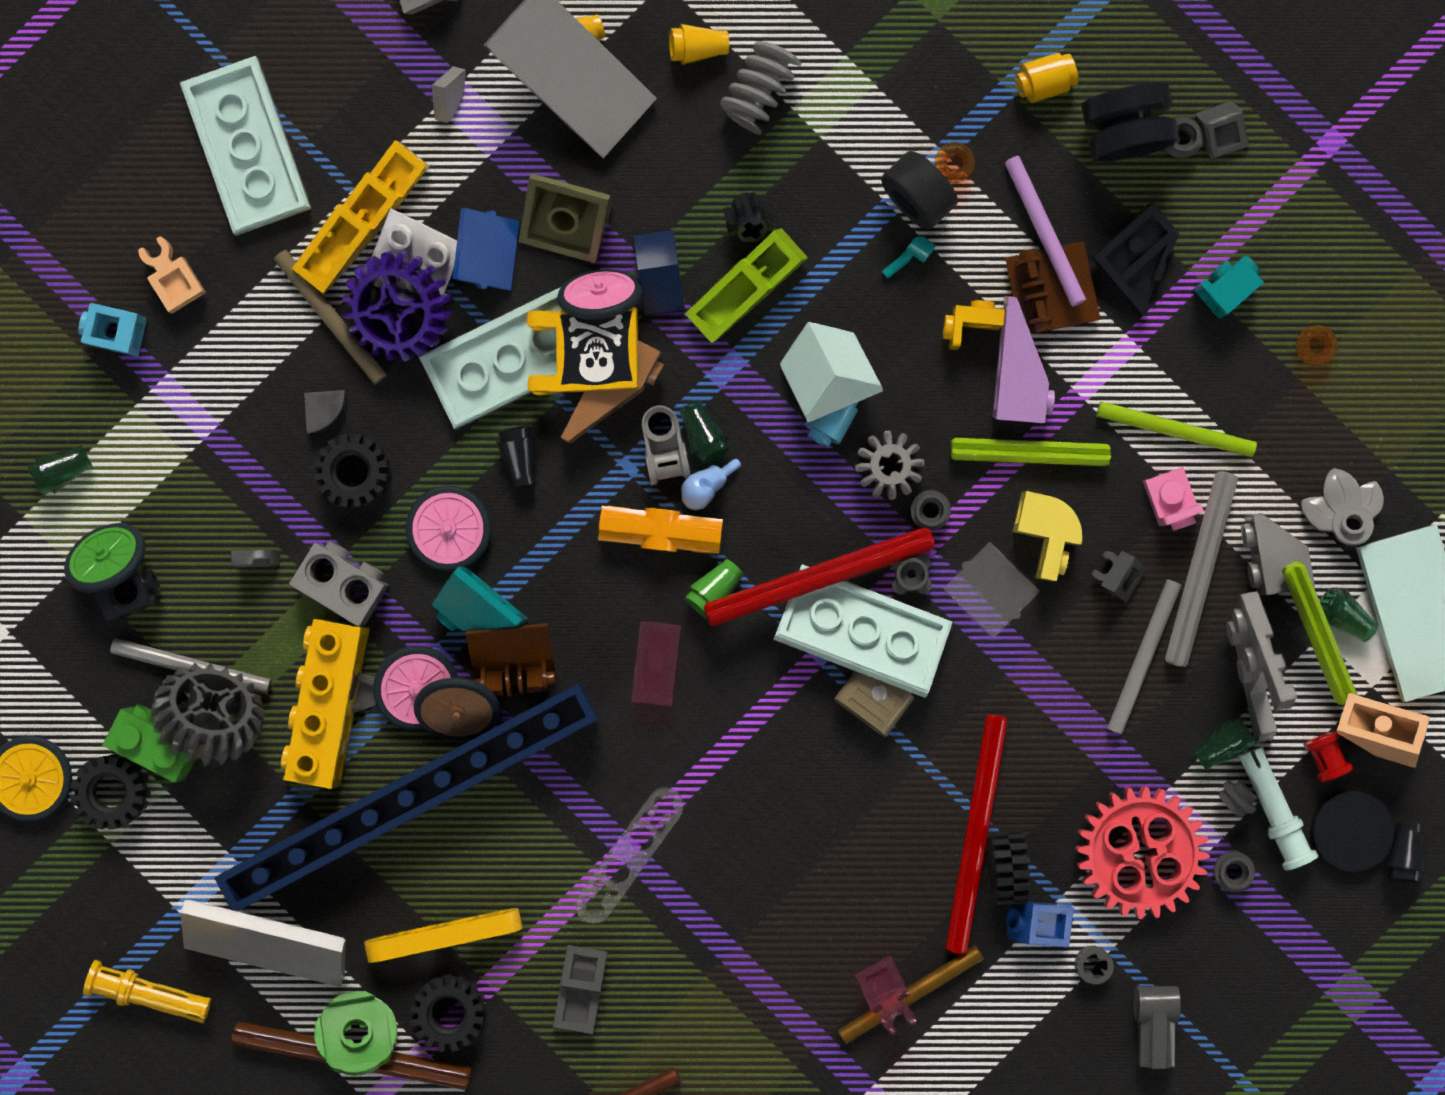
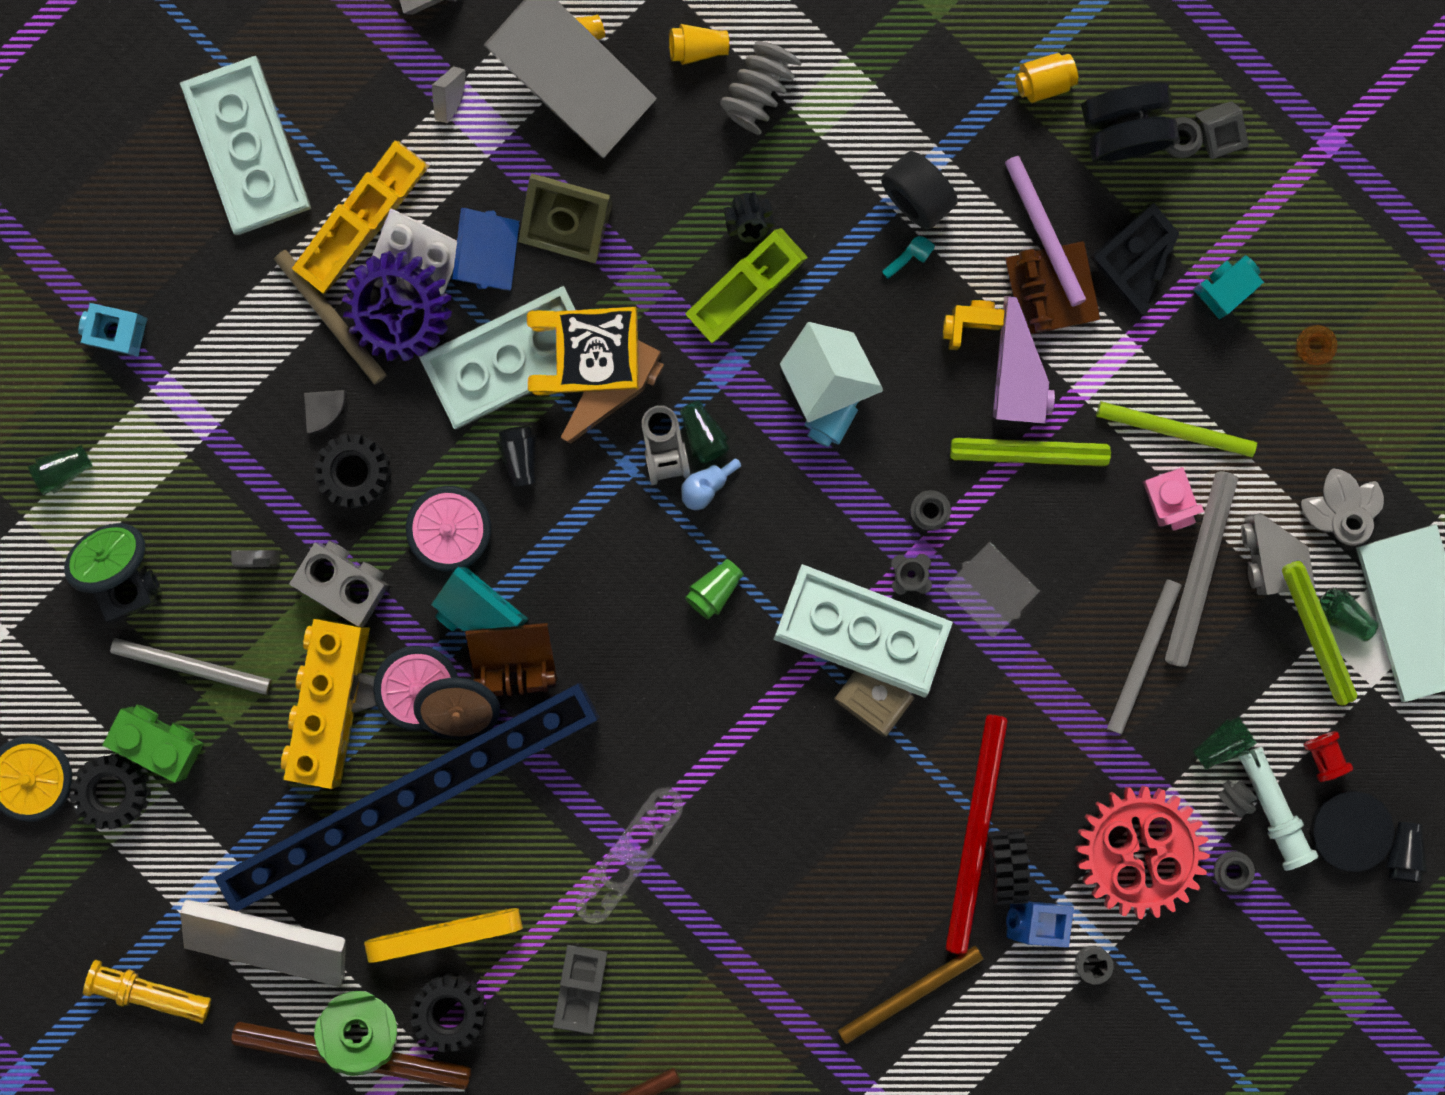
(174, 280): light nougat plate -> none
(205, 726): dark grey gear -> none
(599, 294): bright pink wheel -> none
(656, 663): clear pink plate -> none
(659, 272): dark blue slope -> none
(660, 529): light orange piece -> none
(819, 576): red axle -> none
(884, 990): clear pink plate -> none
(894, 478): light grey gear -> none
(960, 151): clear orange plate -> none
(1055, 523): light yellow brick -> none
(1122, 576): dark grey tile -> none
(1156, 1013): dark grey piece -> none
(1258, 665): light grey wing -> none
(1383, 729): light nougat slope -> none

